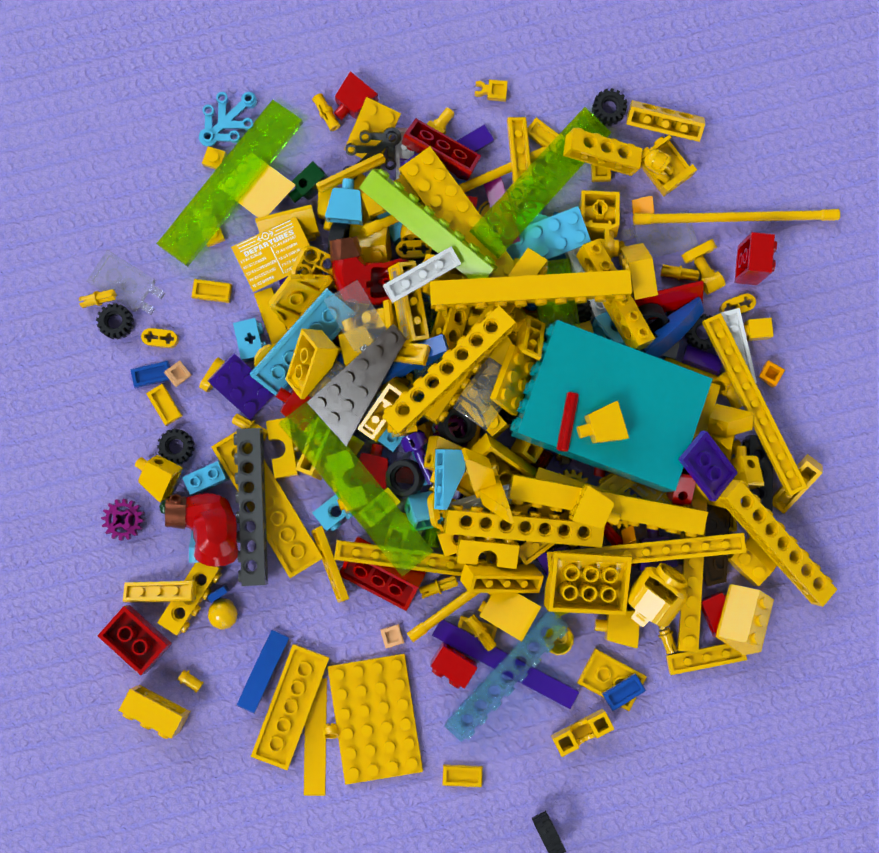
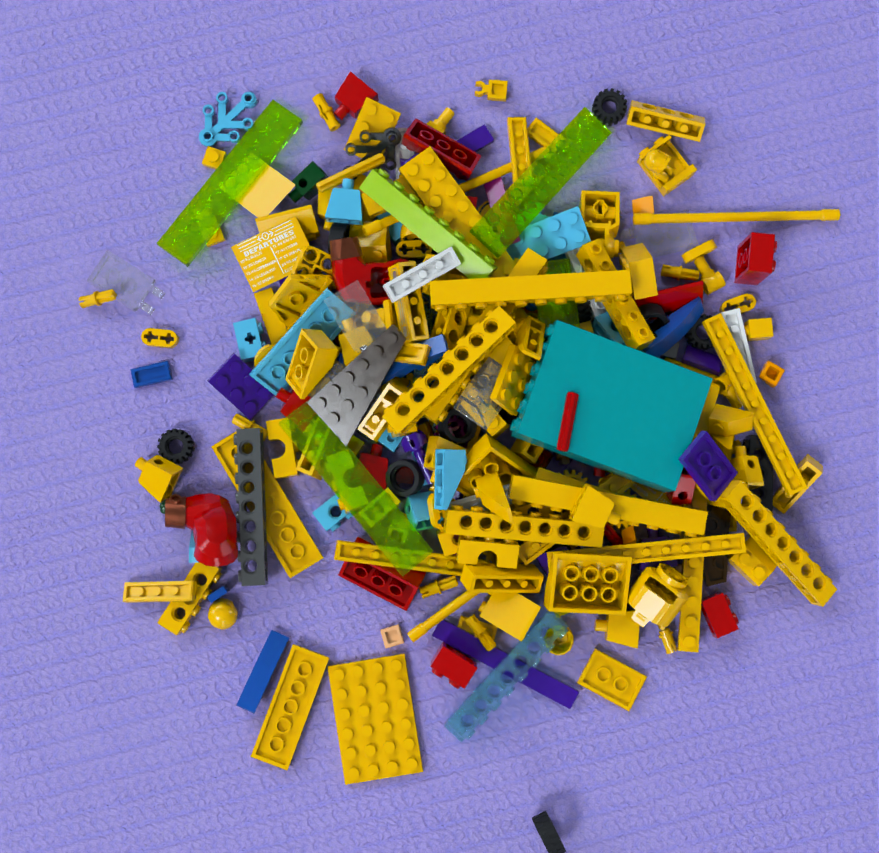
(123, 329): black tyre -> none
(128, 525): magenta gear -> none
(134, 639): red brick -> none
(154, 711): yellow brick -> none
(164, 404): yellow tile -> none
(177, 373): light nougat tile -> none
(190, 681): yellow pin -> none
(205, 385): yellow beam -> none
(205, 478): medium azure brick -> none
(211, 291): yellow tile -> none
(316, 745): yellow sticker -> none
(330, 564): yellow tile -> none
(330, 732): yellow hinge -> none
(431, 537): clear neon green bush -> none
(462, 775): yellow tile -> none
(479, 469): yellow slope -> none
(590, 727): yellow arch -> none
(600, 174): yellow plate -> none
(604, 425): yellow torso -> none
(615, 157): yellow brick -> none
(623, 692): blue tile -> none
(705, 658): yellow plate -> none
(745, 619): yellow slope -> none

